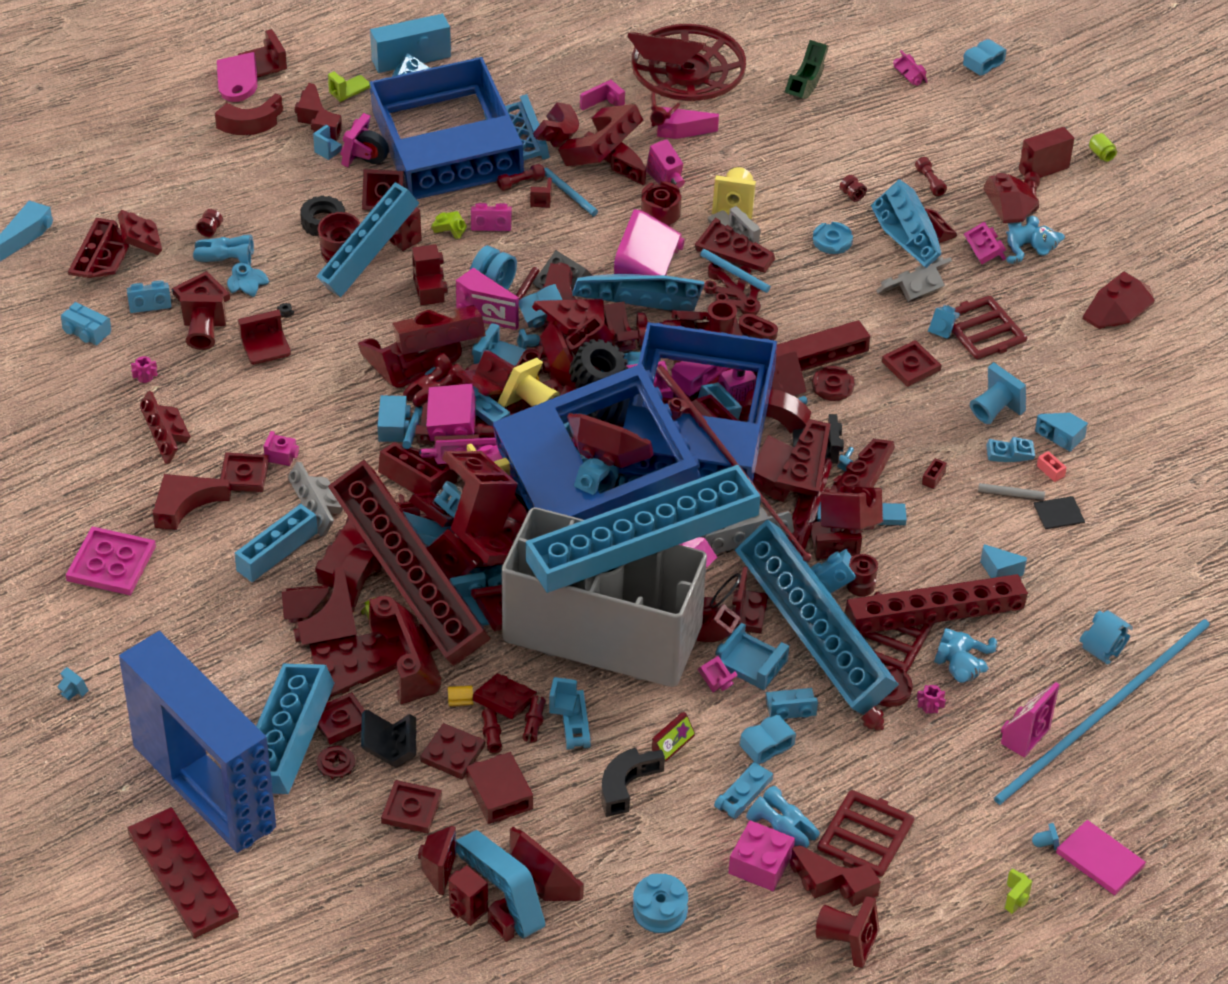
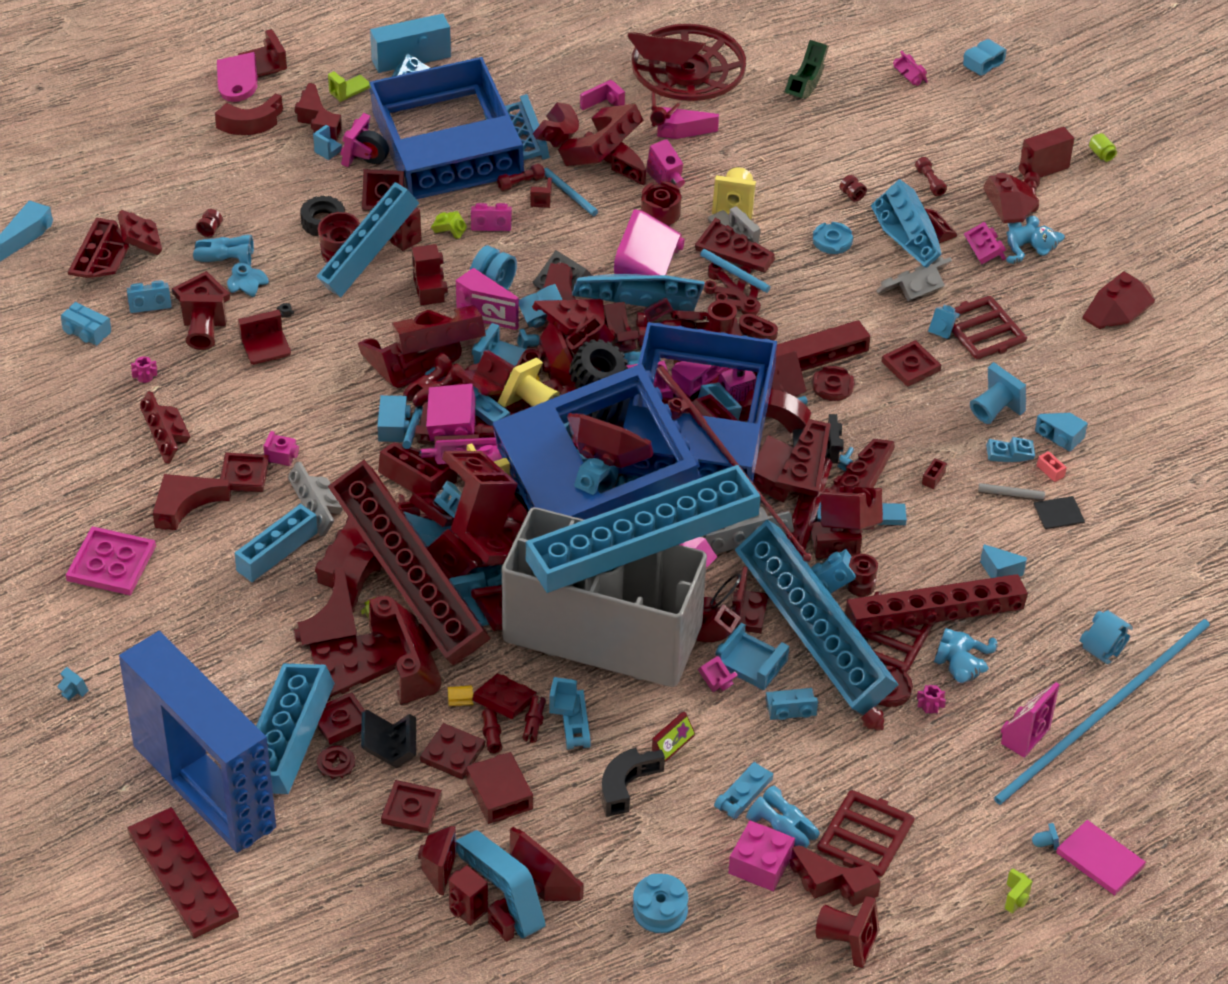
(301, 601): dark red slope -> none
(527, 282): dark red bar -> none
(658, 309): none -> dark red piece
(767, 739): dark azure brick -> none

